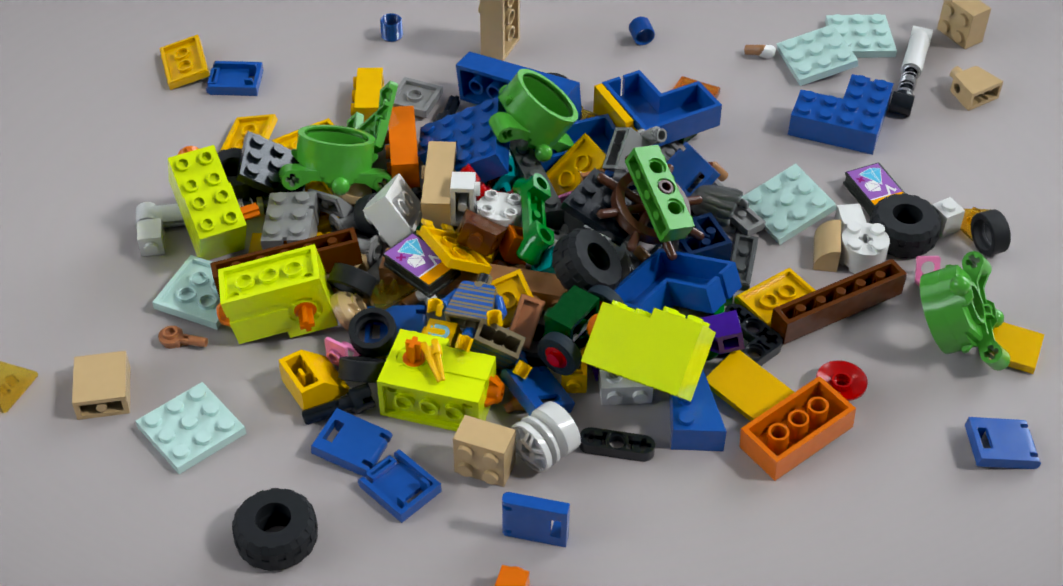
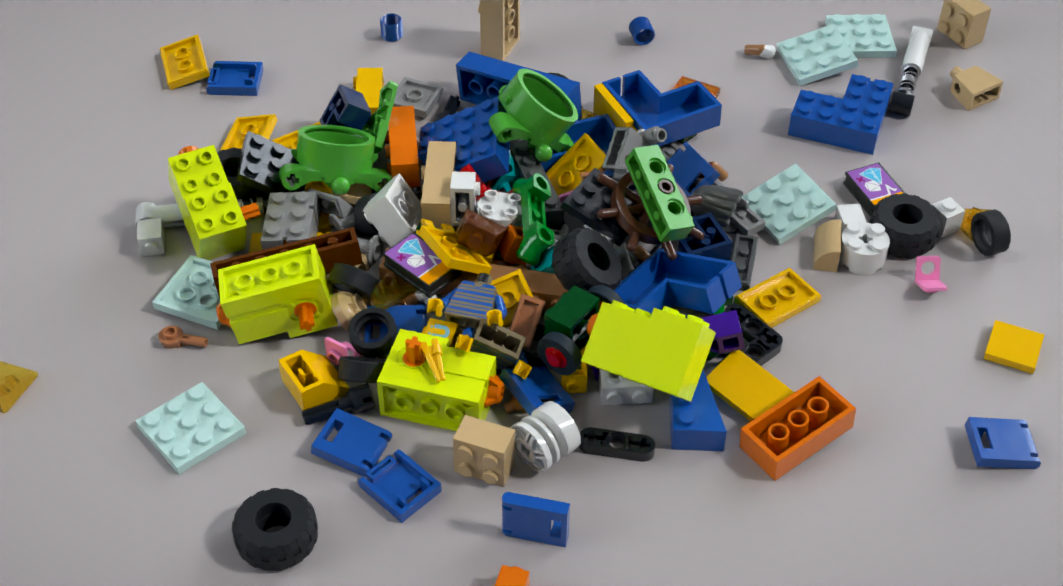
(101, 385): tan brick -> none
(347, 109): none -> dark blue brick
(838, 300): reddish brown brick -> none
(844, 378): red dish -> none
(959, 310): bright green piece -> none

